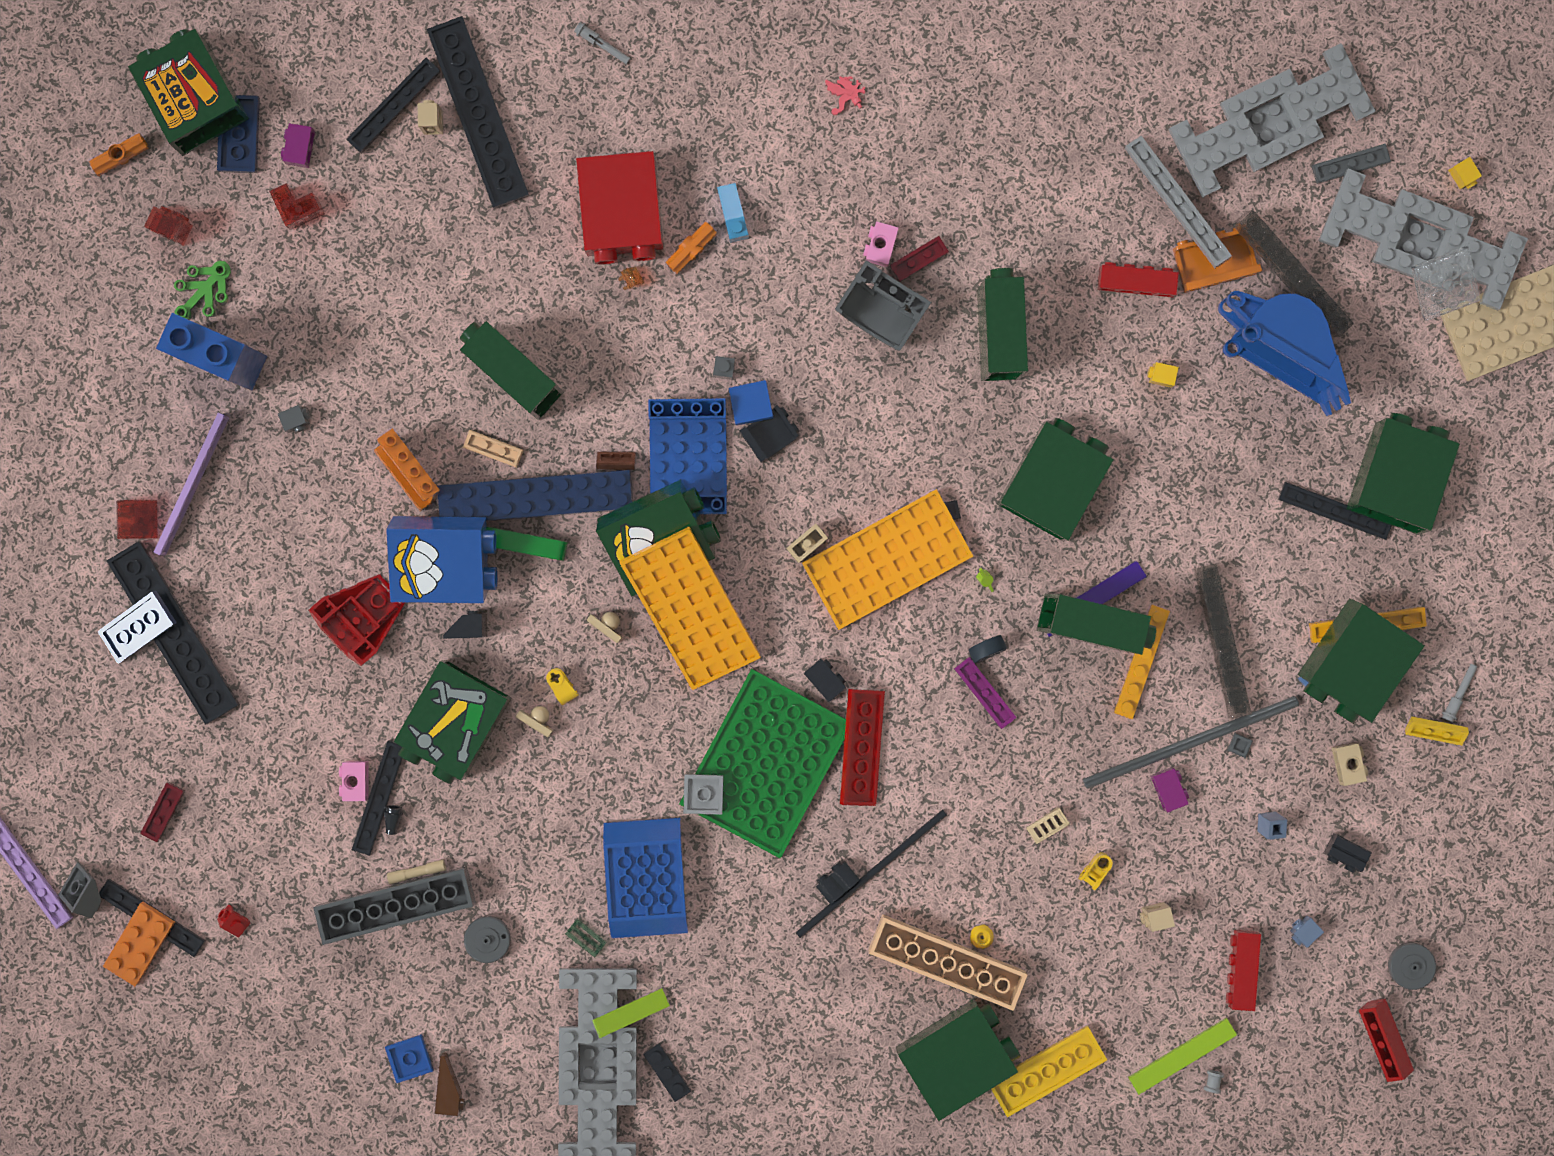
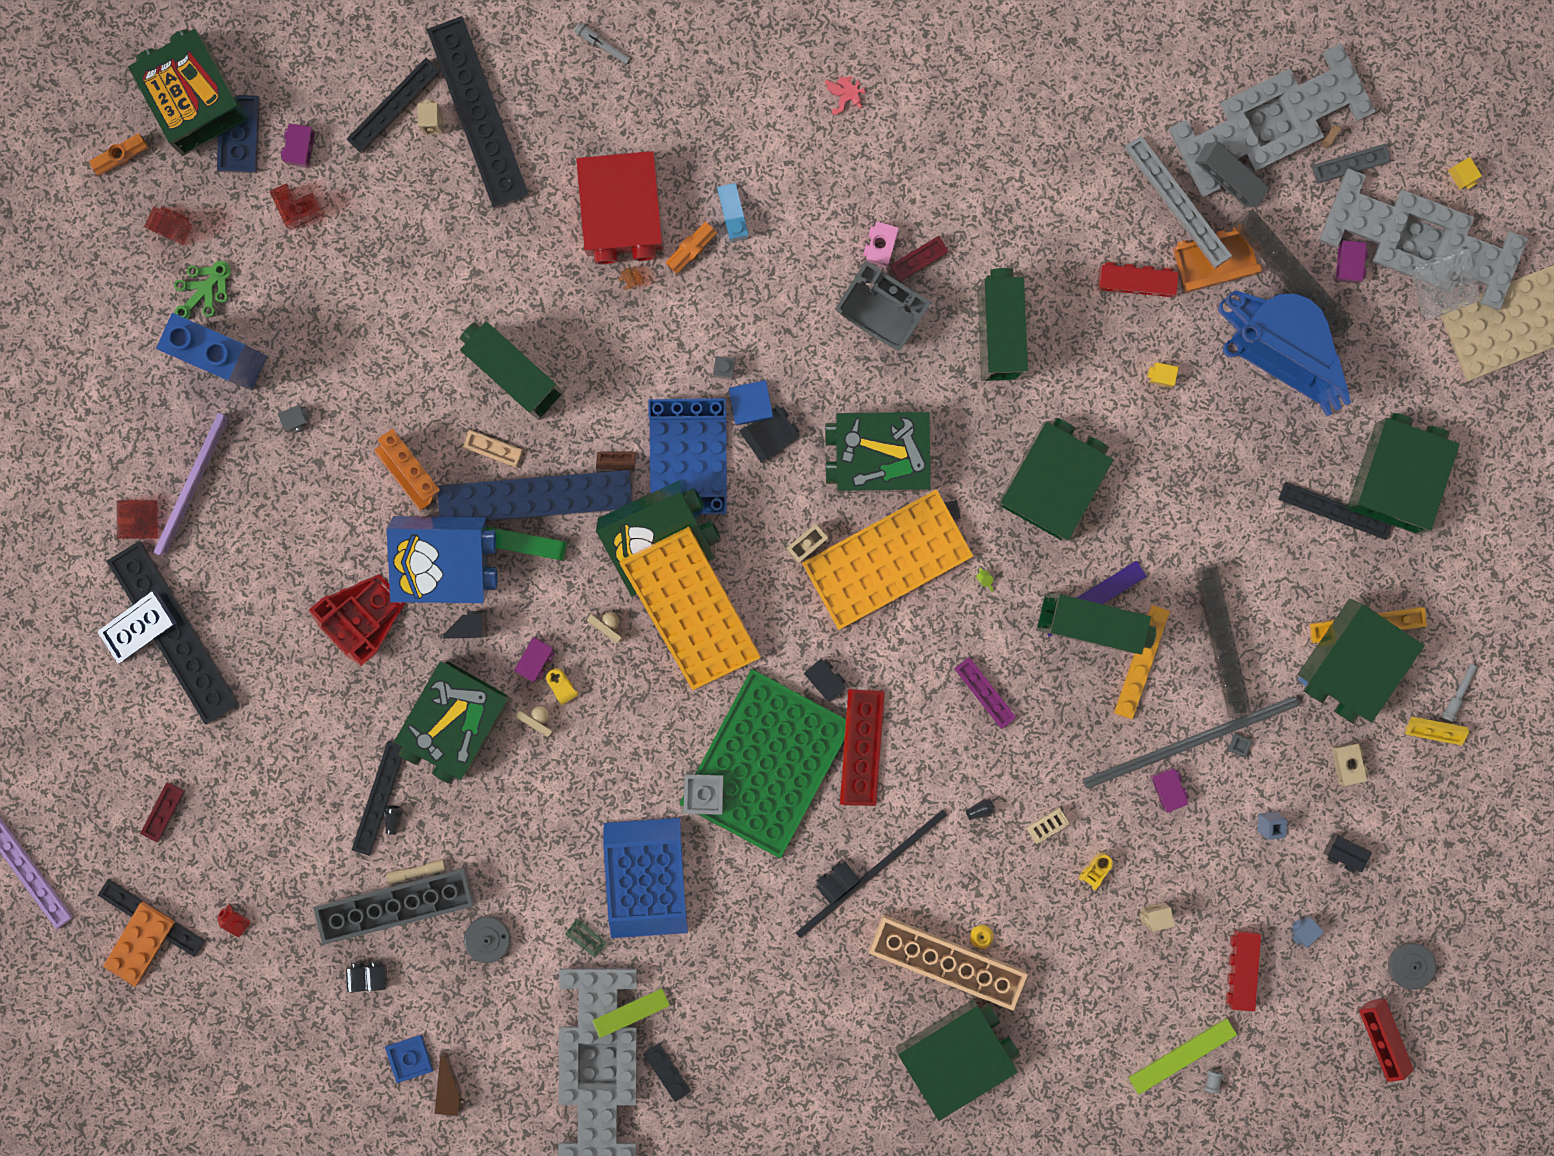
(81, 892): dark grey slope -> none
(360, 770): bright pink brick -> none
(366, 977): none -> black brick
(535, 659): none -> magenta brick
(879, 452): none -> dark green brick
(980, 810): none -> black cone
(987, 649): black wheel -> none
(1049, 1070): yellow plate -> none
(1232, 174): none -> dark grey brick
(1330, 136): none -> medium nougat tile
(1351, 262): none -> magenta brick

